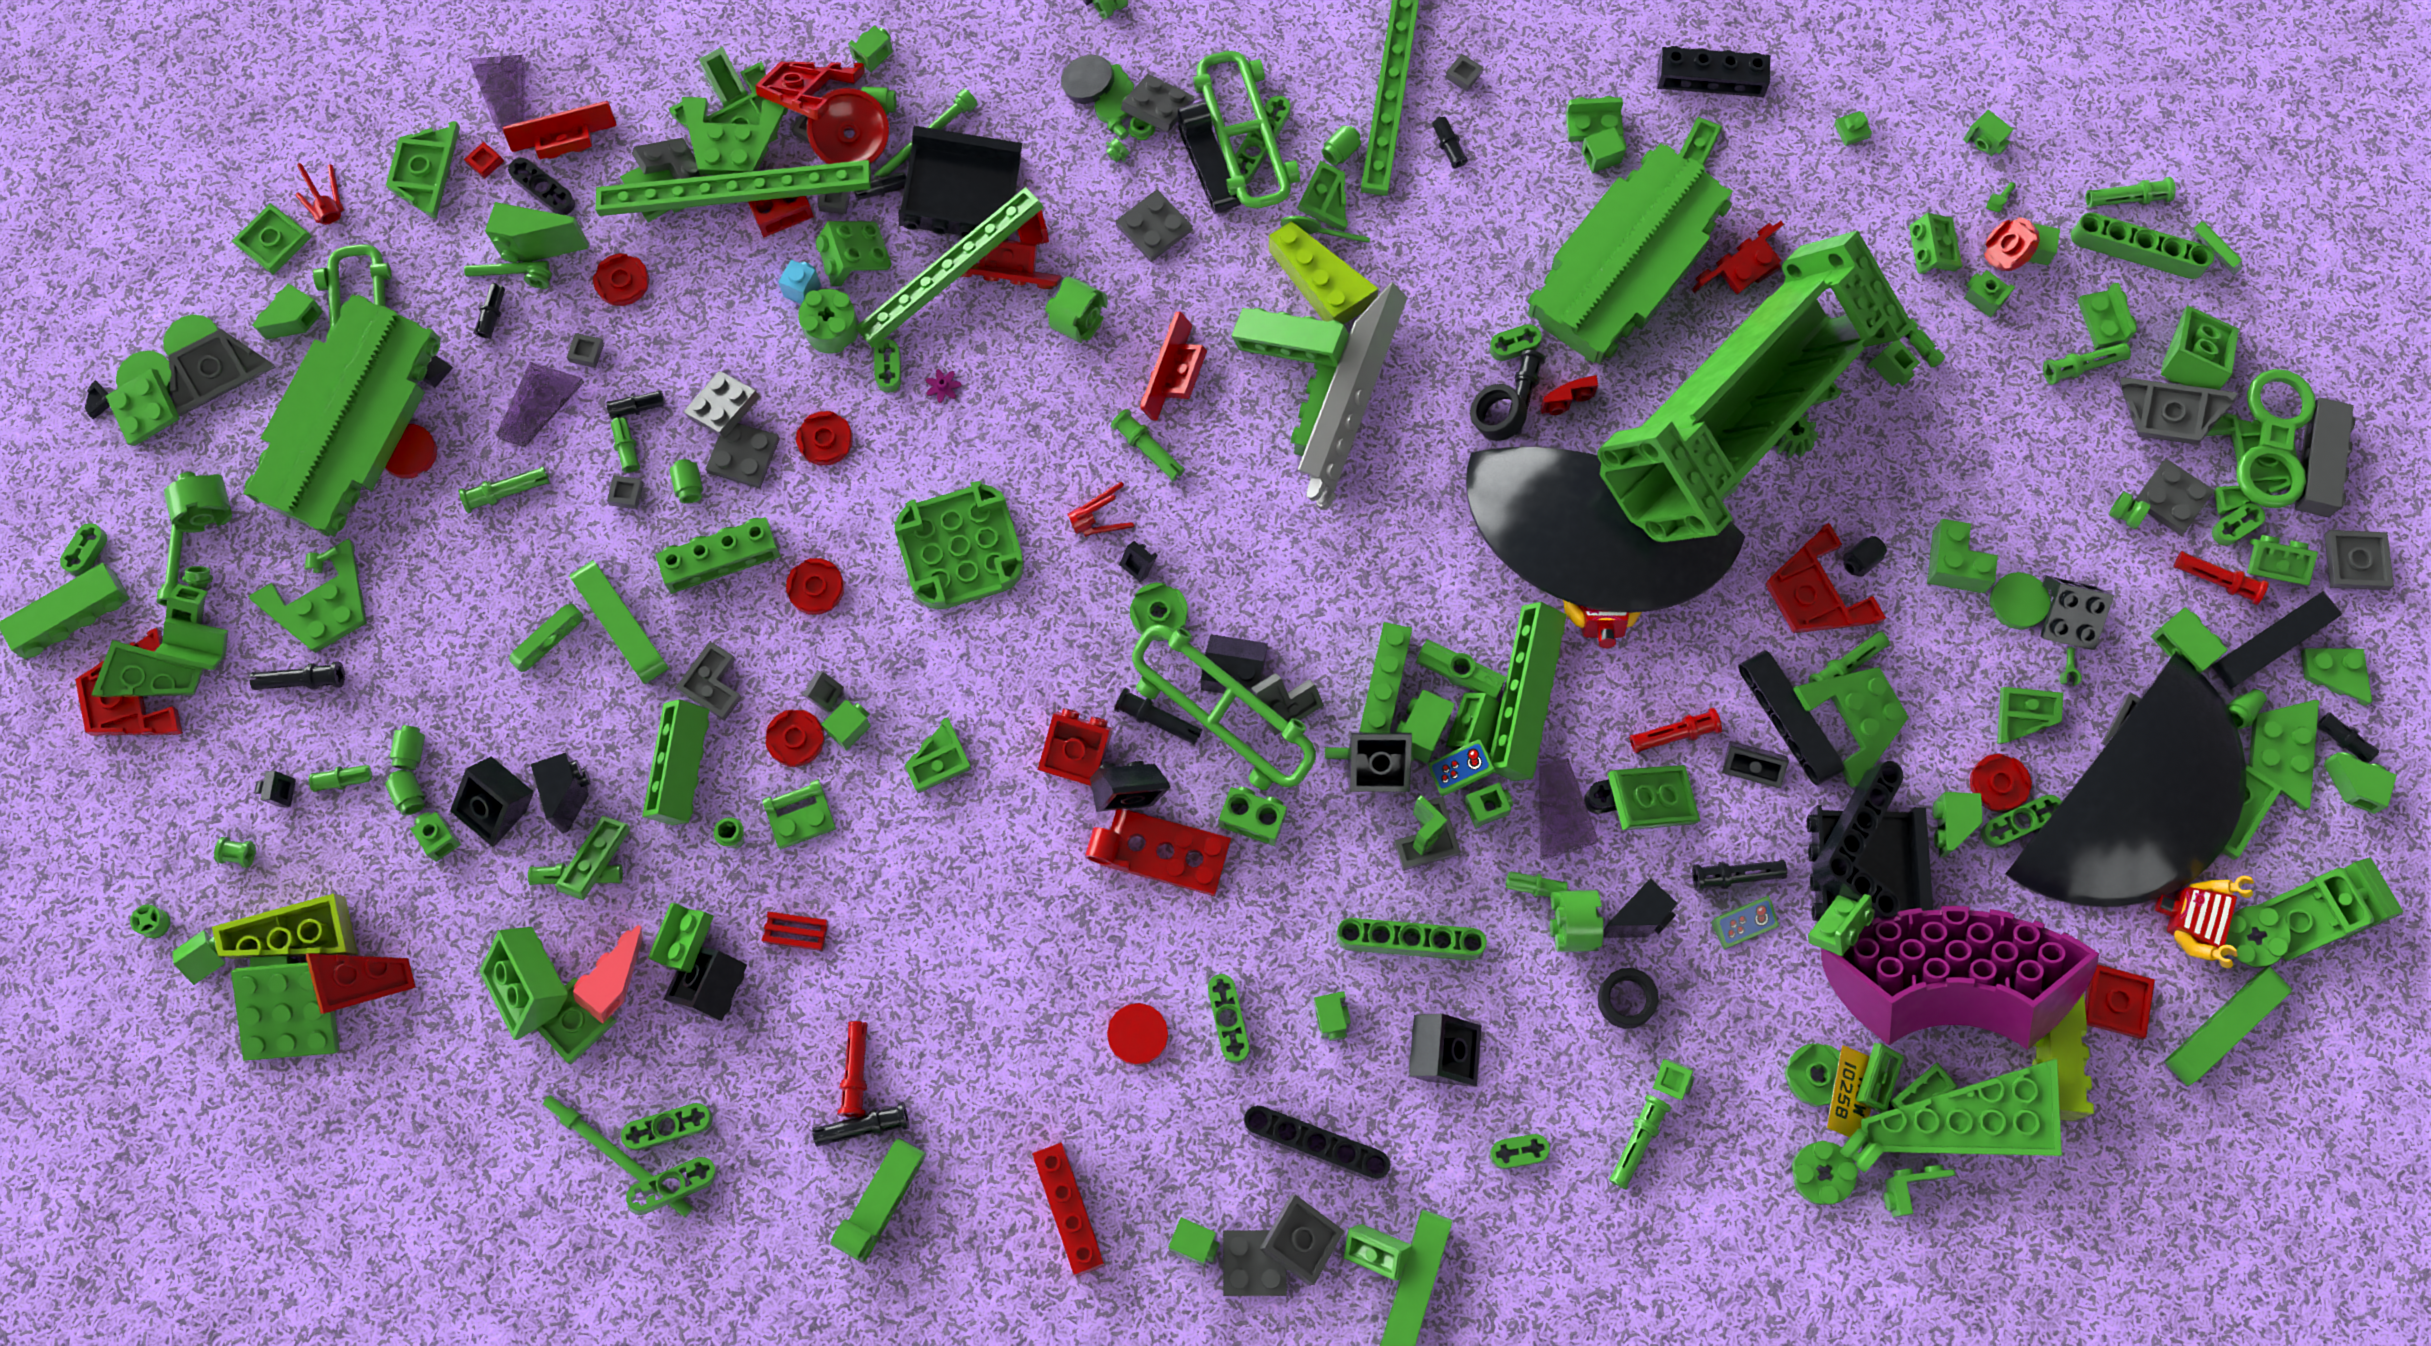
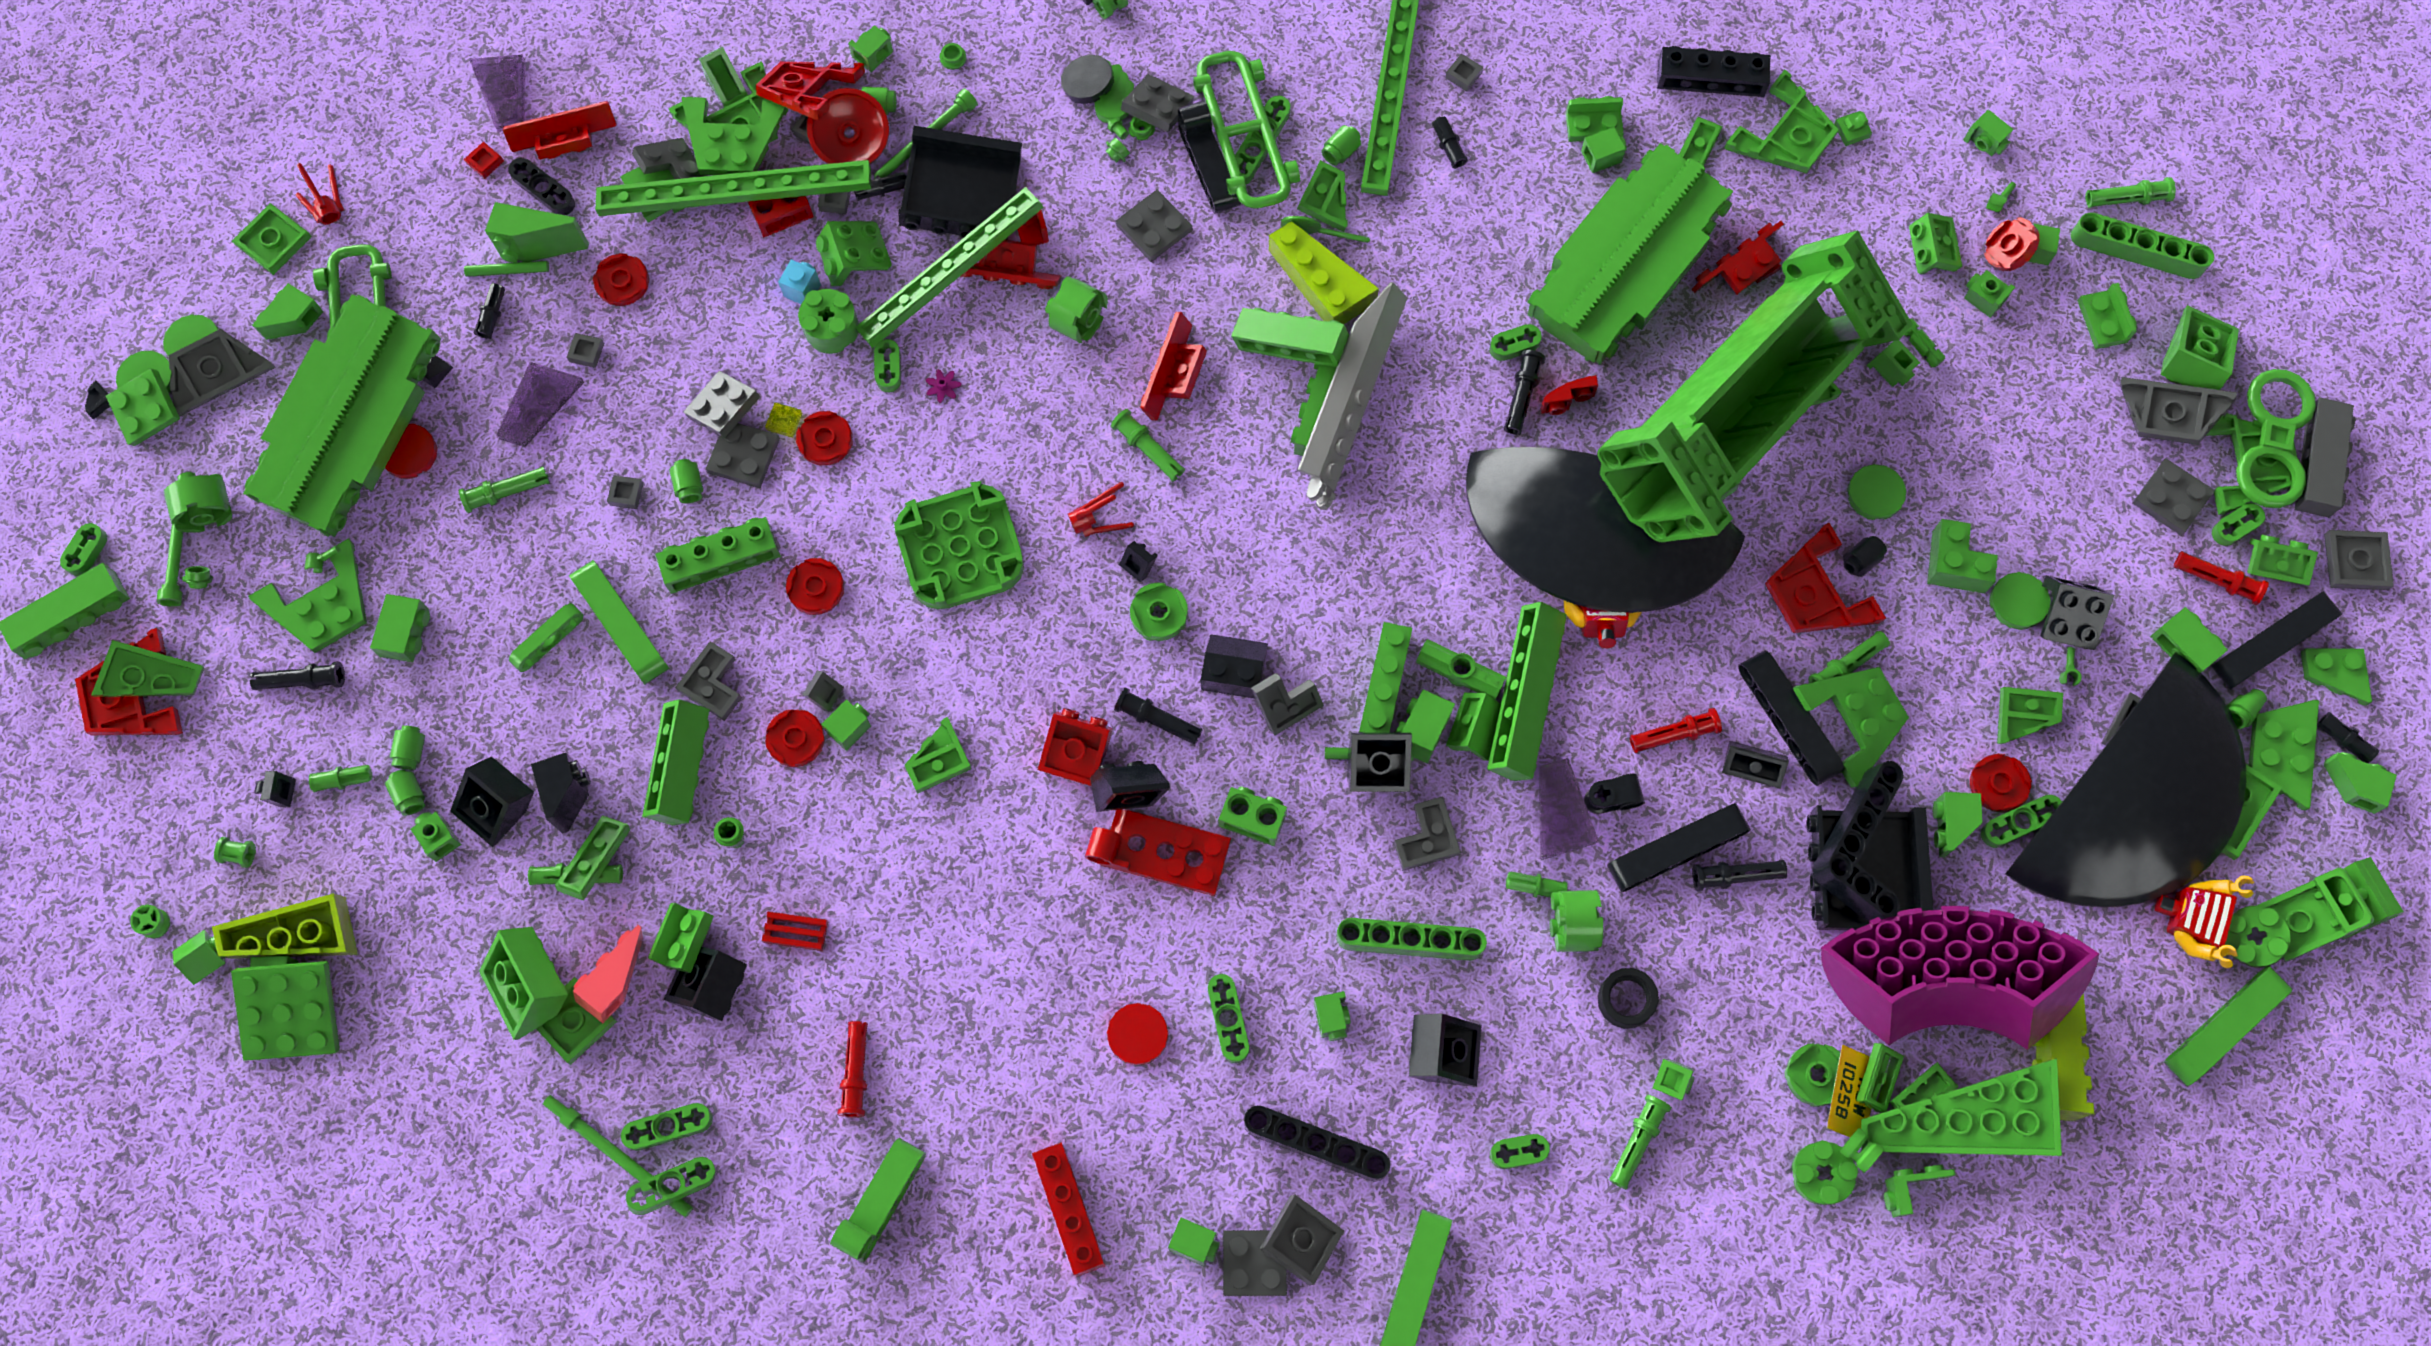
(186, 604): bright green brick -> none
(192, 644): bright green panel -> none
(352, 980): red wing -> none
(400, 628): none -> bright green brick
(422, 167): bright green wing -> none
(537, 276): bright green bush -> none
(625, 445): bright green axle -> none
(635, 404): black axle -> none
(783, 419): none -> clear neon green tile
(802, 823): bright green plate -> none
(875, 1122): black pin -> none
(952, 56): none -> bright green plate
(1152, 683): bright green bar -> none
(1377, 1251): bright green slope -> none
(1433, 823): bright green panel -> none
(1461, 767): slope -> none
(1486, 399): black tyre -> none
(1492, 794): bright green brick -> none
(1644, 913): black slope -> none
(1653, 797): bright green tile -> none
(1678, 847): none -> black beam
(1745, 922): slope -> none
(1796, 138): none -> bright green wing
(1798, 438): bright green gear -> none
(1842, 924): bright green bracket -> none
(1876, 492): none -> bright green tile
(2076, 364): bright green pin -> none
(2119, 1002): red tile -> none
(2129, 510): bright green wheel -> none
(2219, 247): bright green tile -> none

